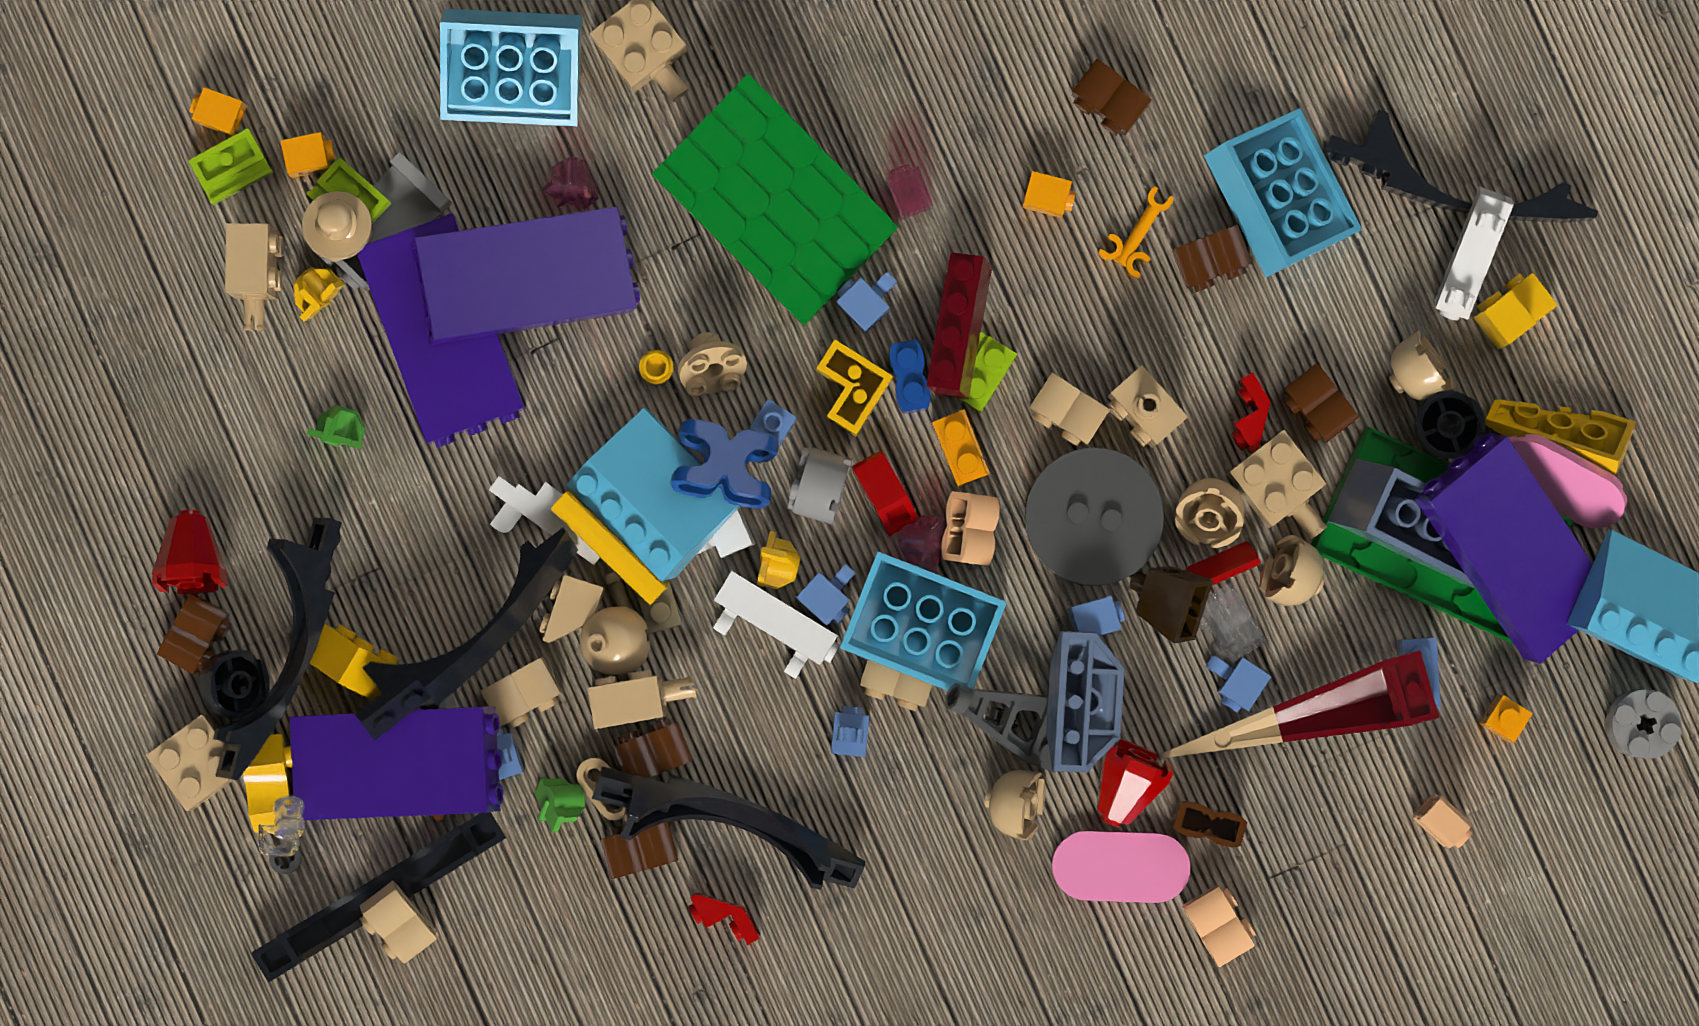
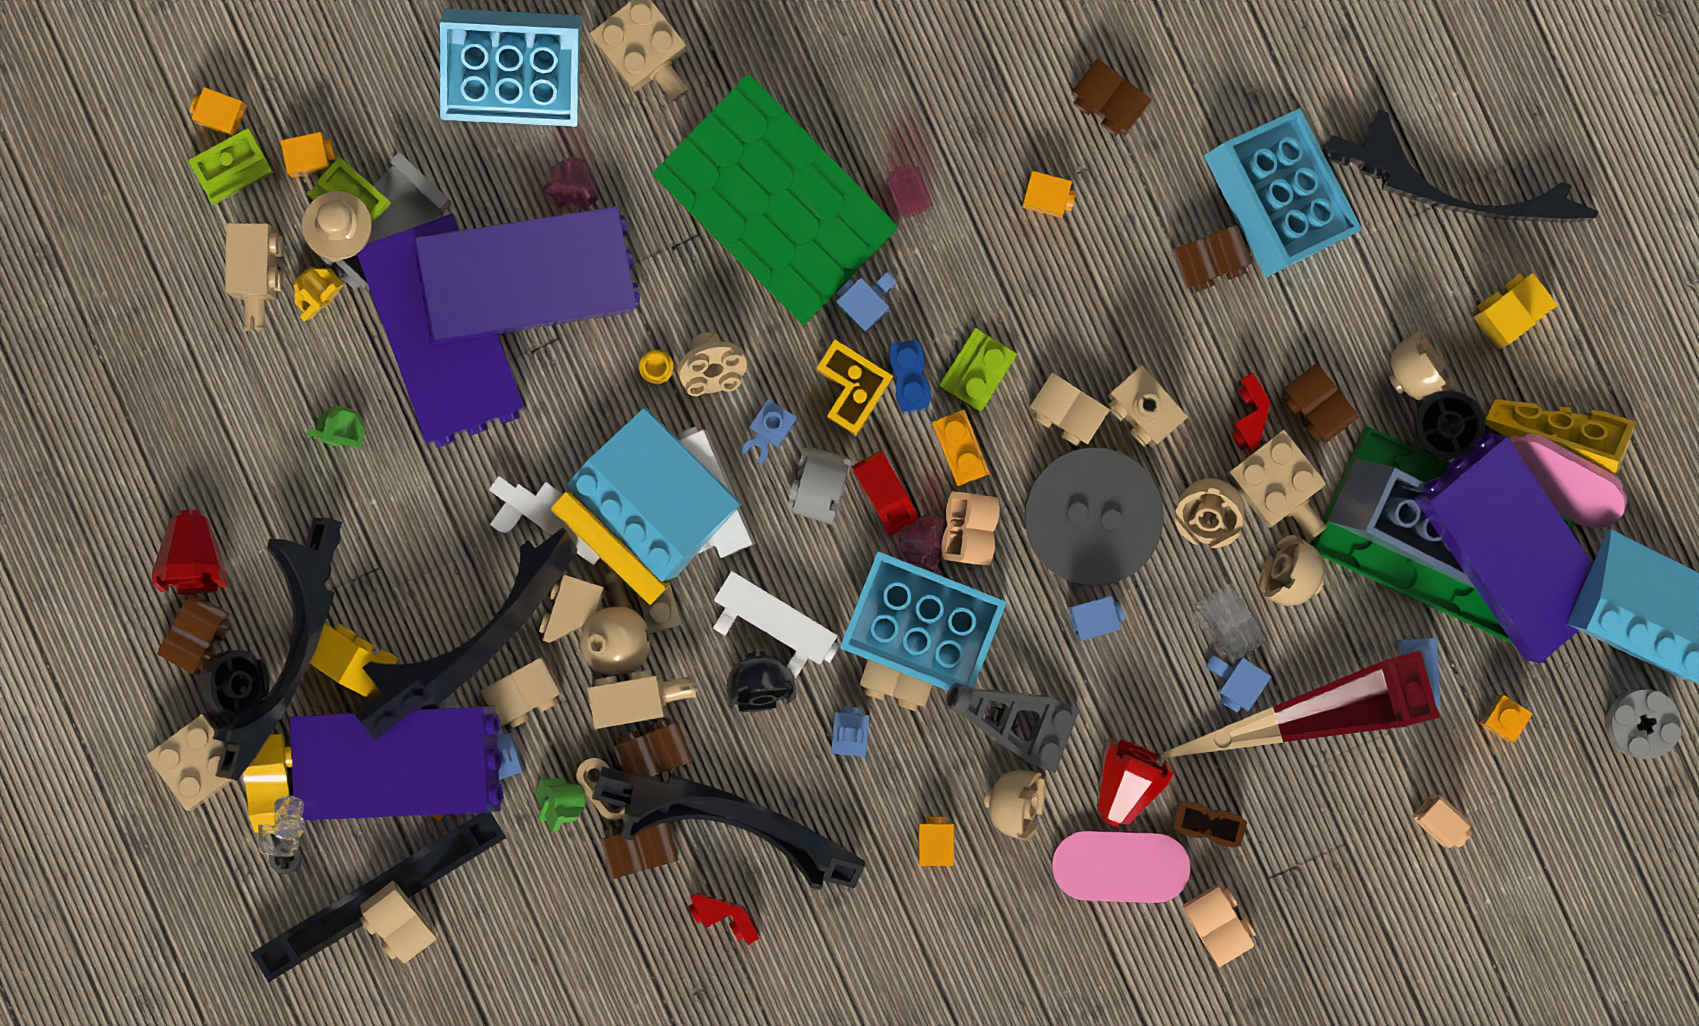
(724, 463): blue piece -> none
(759, 683): none -> black cylinder
(778, 563): yellow piece -> none
(825, 598): medium blue brick -> none
(936, 842): none -> light orange brick
(959, 325): dark red brick -> none
(1083, 701): sand blue wedge -> none
(1125, 253): light orange bar -> none
(1172, 601): dark brown torso -> none
(1227, 563): red slope -> none
(1473, 254): white brick -> none

